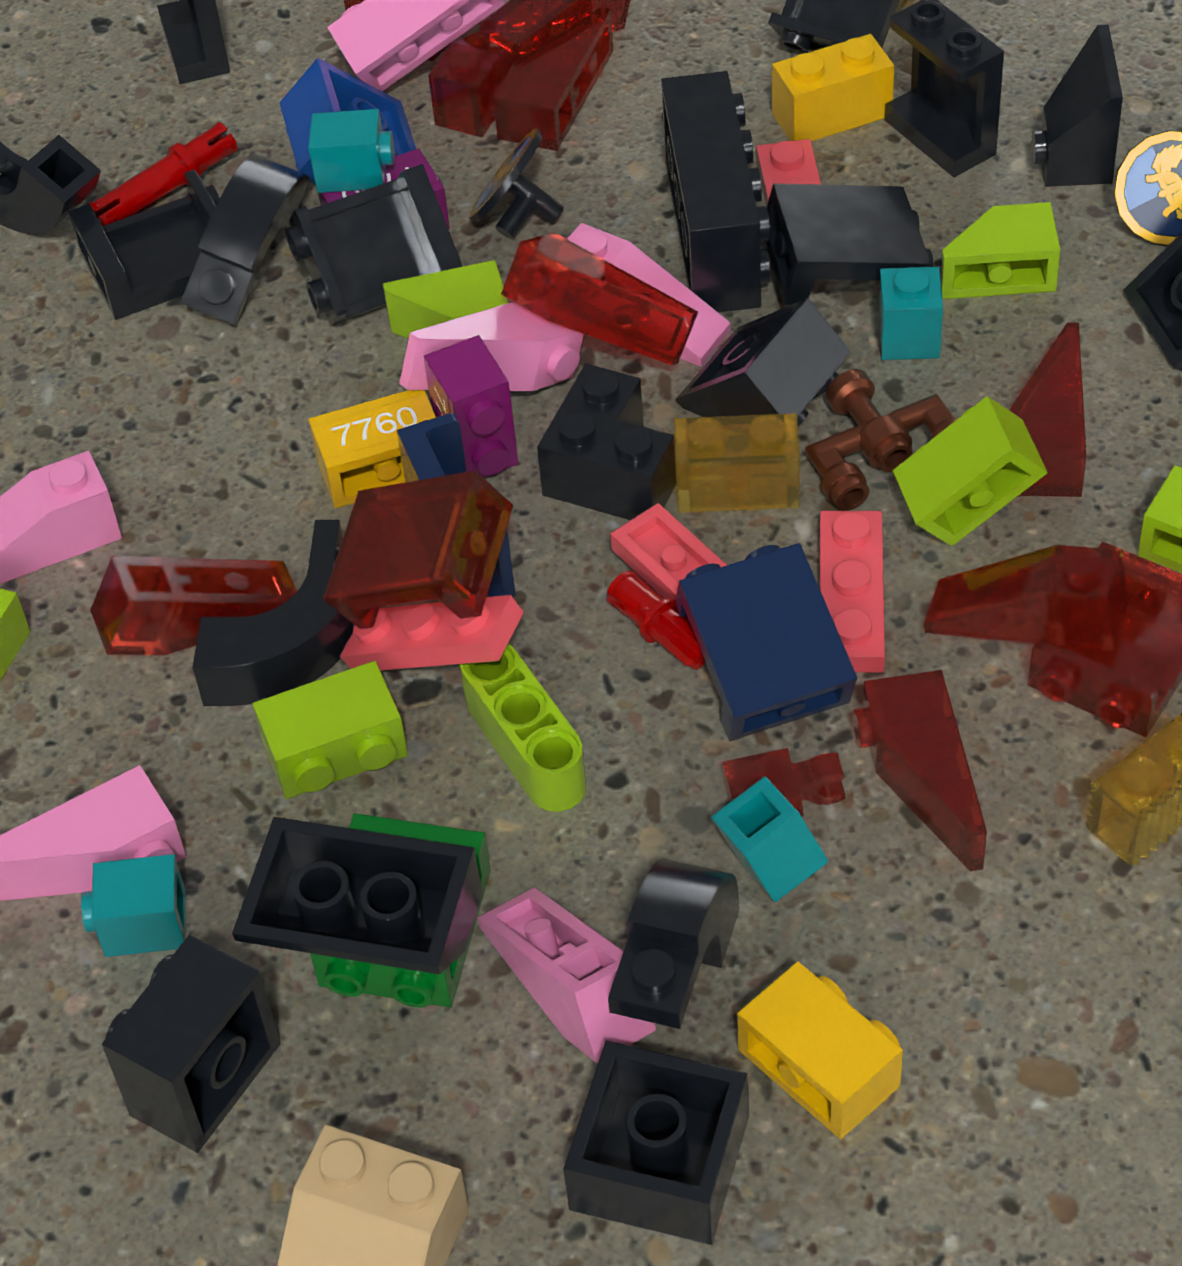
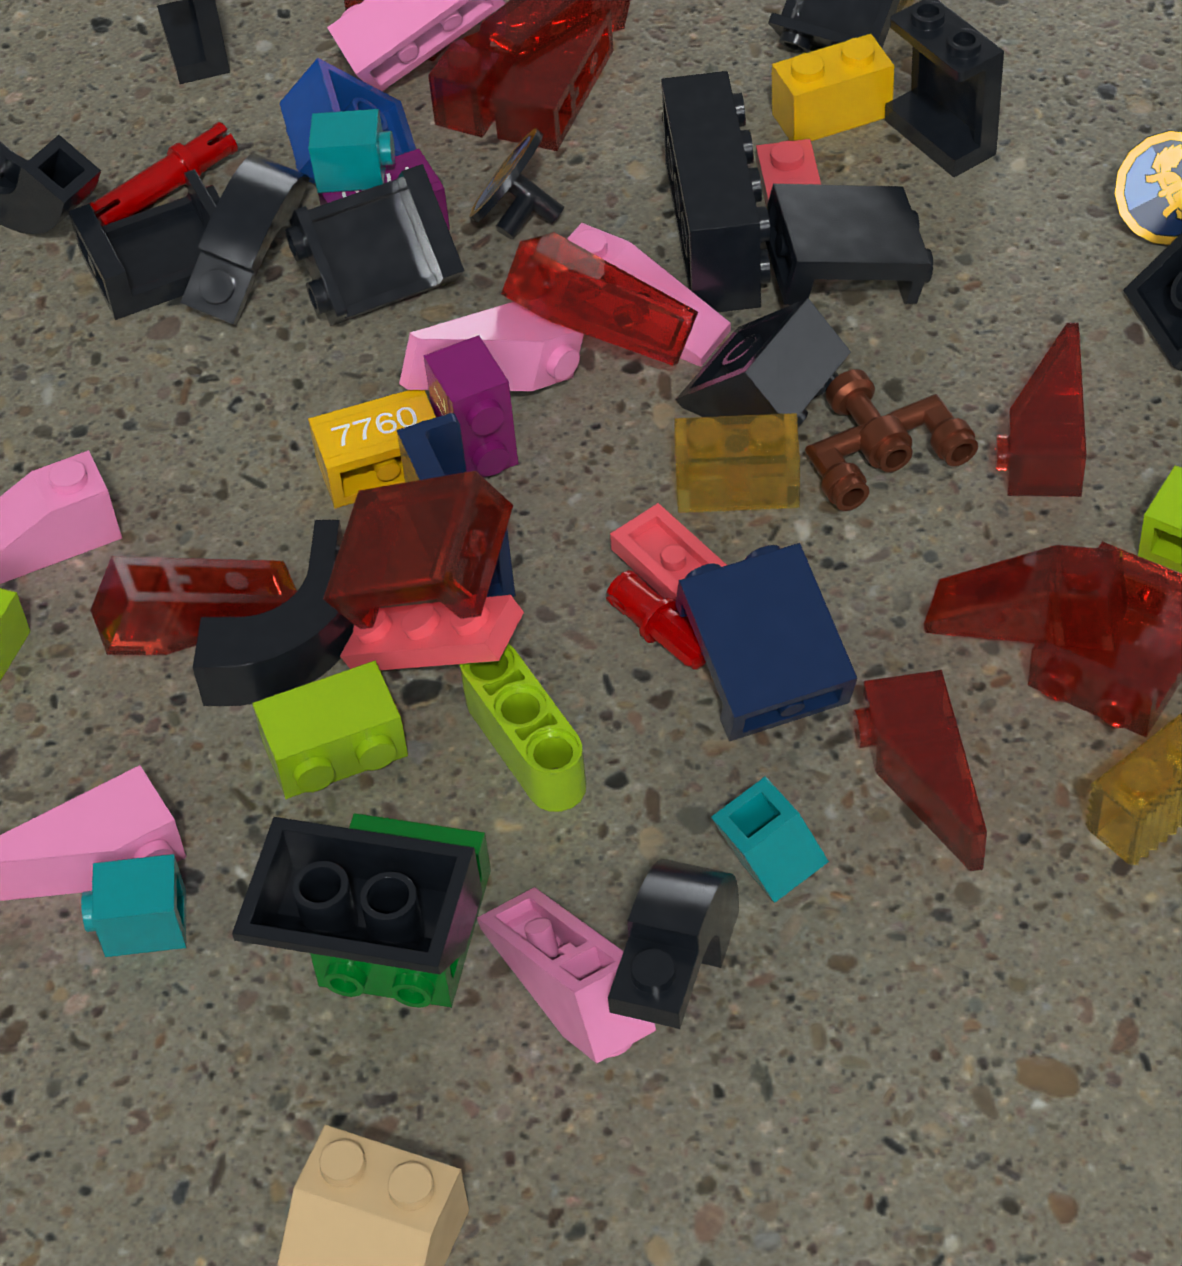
(191, 1042): black brick -> none
(442, 296): lime slope -> none
(602, 452): black brick -> none
(657, 1142): black brick -> none
(809, 780): clear red plate -> none
(820, 1049): yellow brick -> none
(854, 583): coral plate -> none
(910, 313): teal brick -> none
(969, 471): lime brick -> none
(1003, 254): lime slope -> none
(1082, 118): black slope -> none

